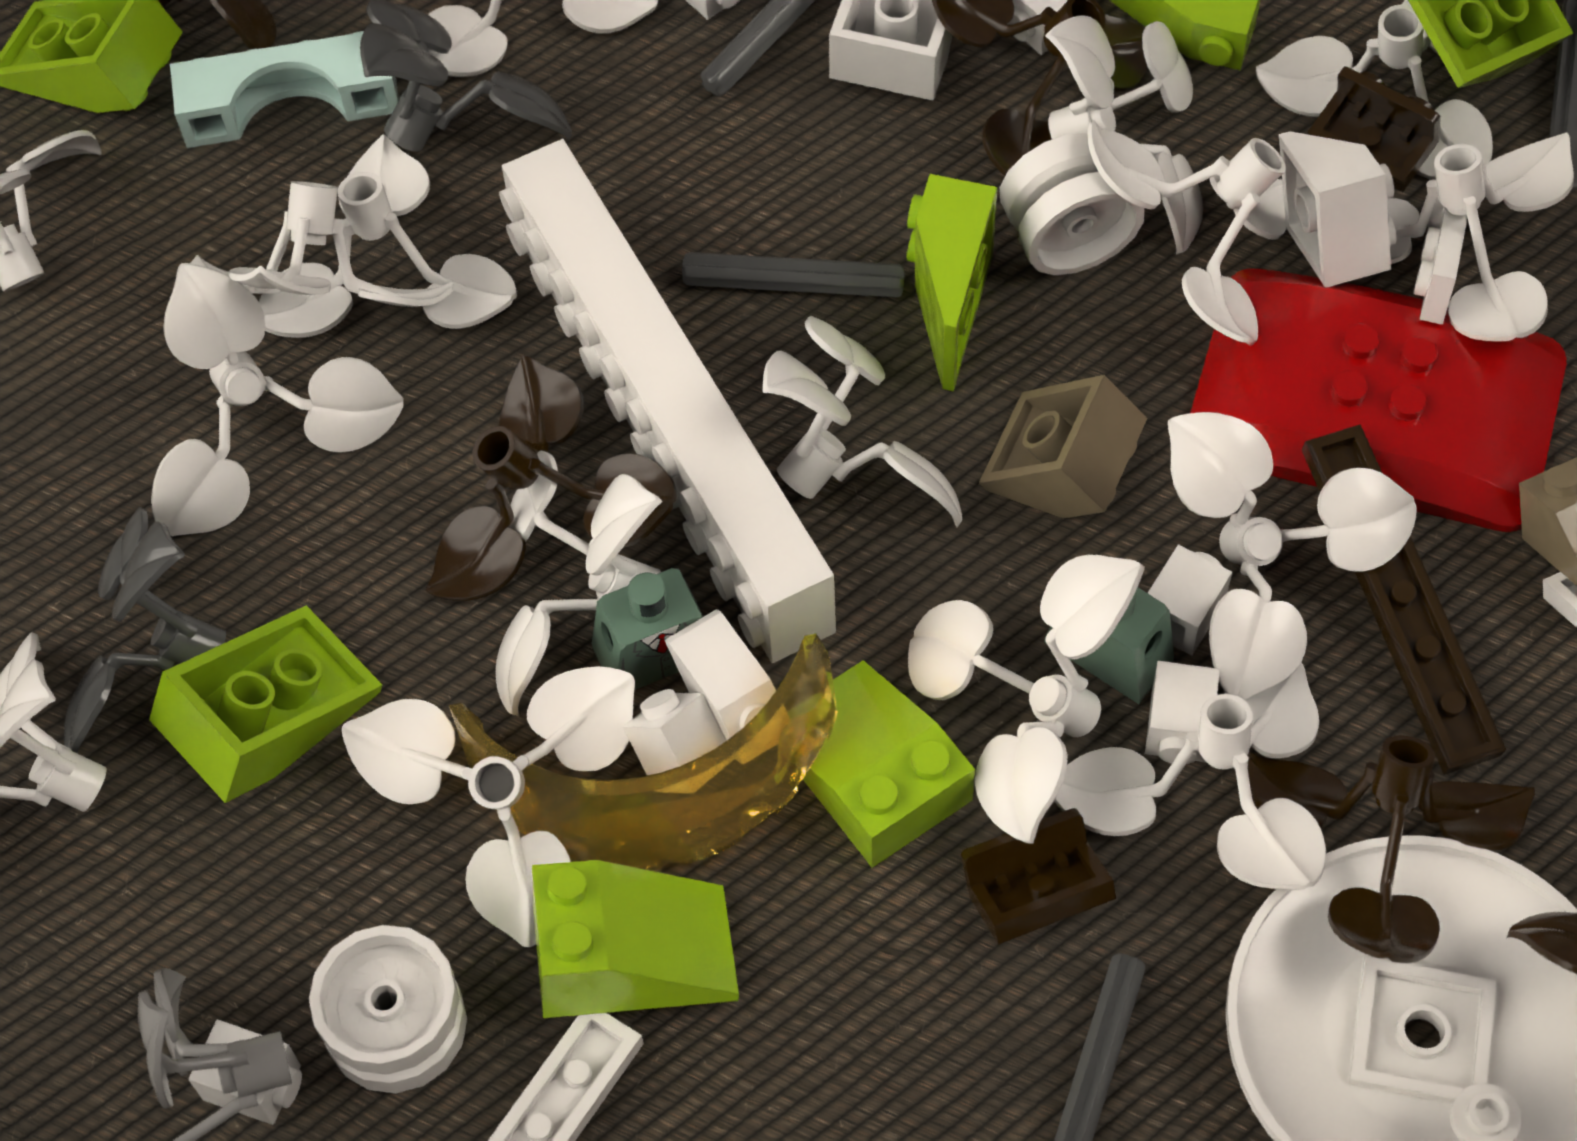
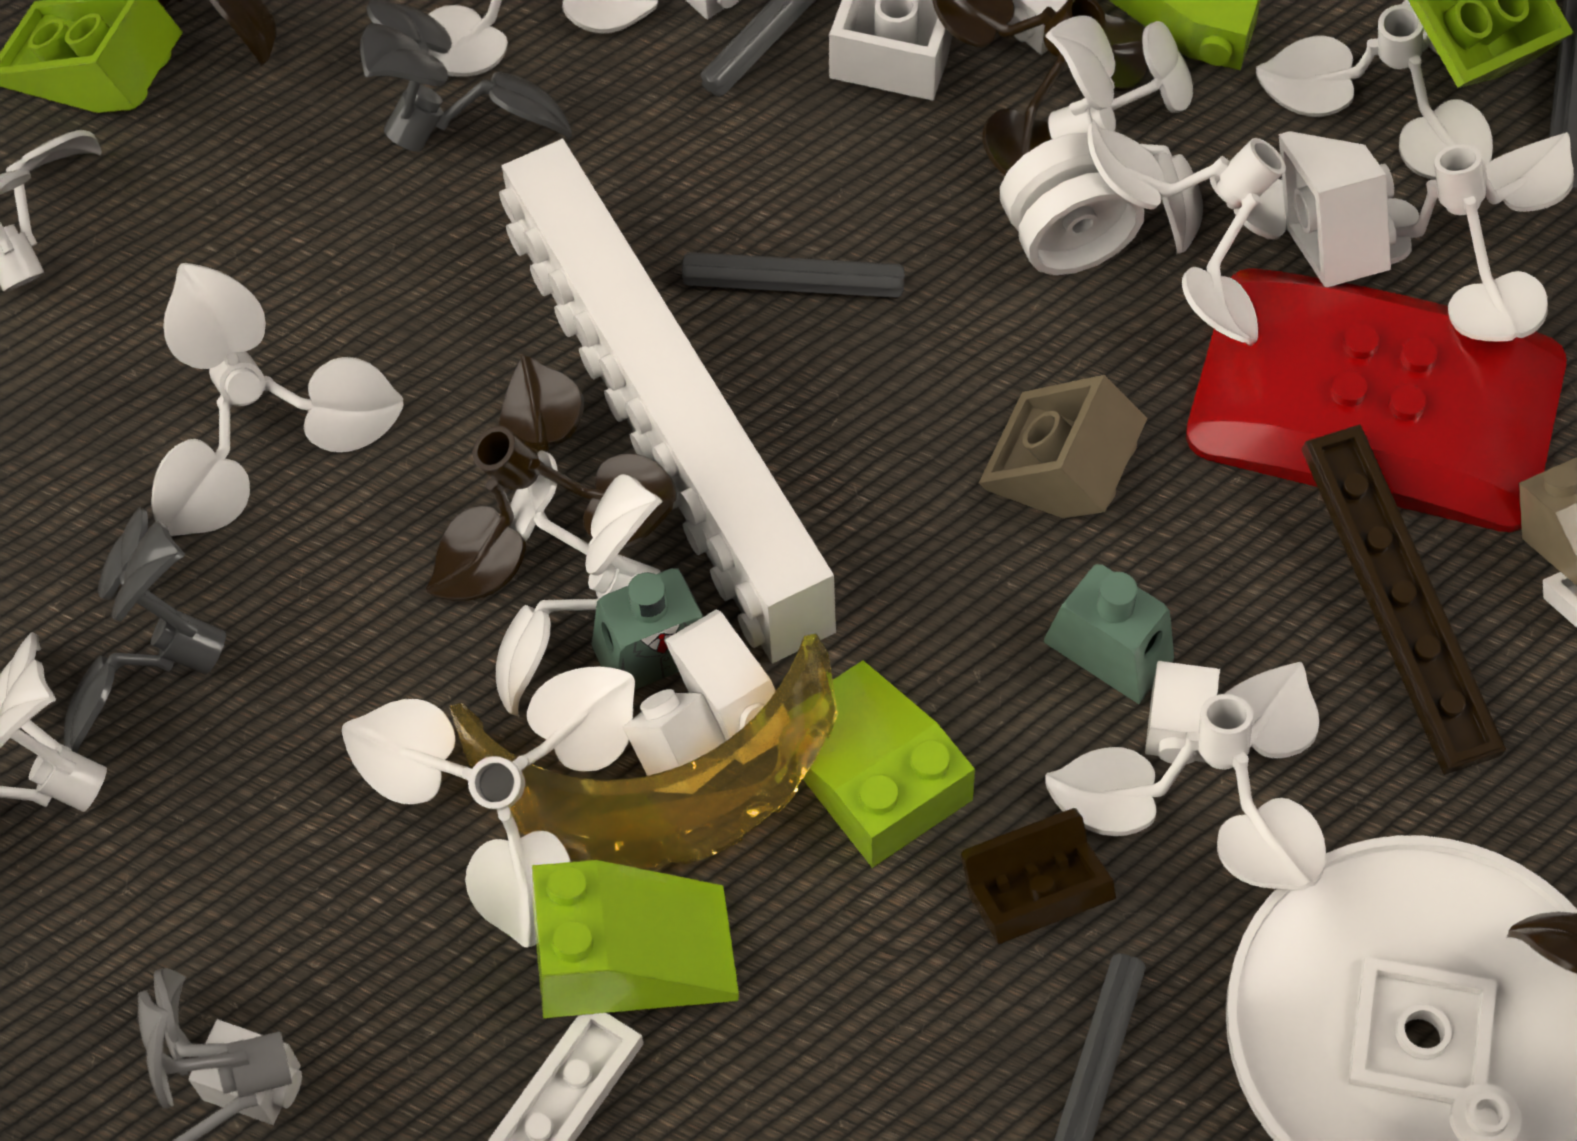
(223, 92): light aqua arch -> none
(260, 701): lime slope -> none
(309, 222): white plant -> none
(371, 197): white plant -> none
(388, 1008): white wheel -> none
(819, 451): white plant -> none
(952, 259): lime slope -> none
(1024, 772): white plant -> none
(1190, 590): white brick -> none
(1215, 469): white plant -> none
(1391, 126): dark brown bracket -> none
(1439, 262): white plate -> none
(1469, 812): dark brown plant -> none

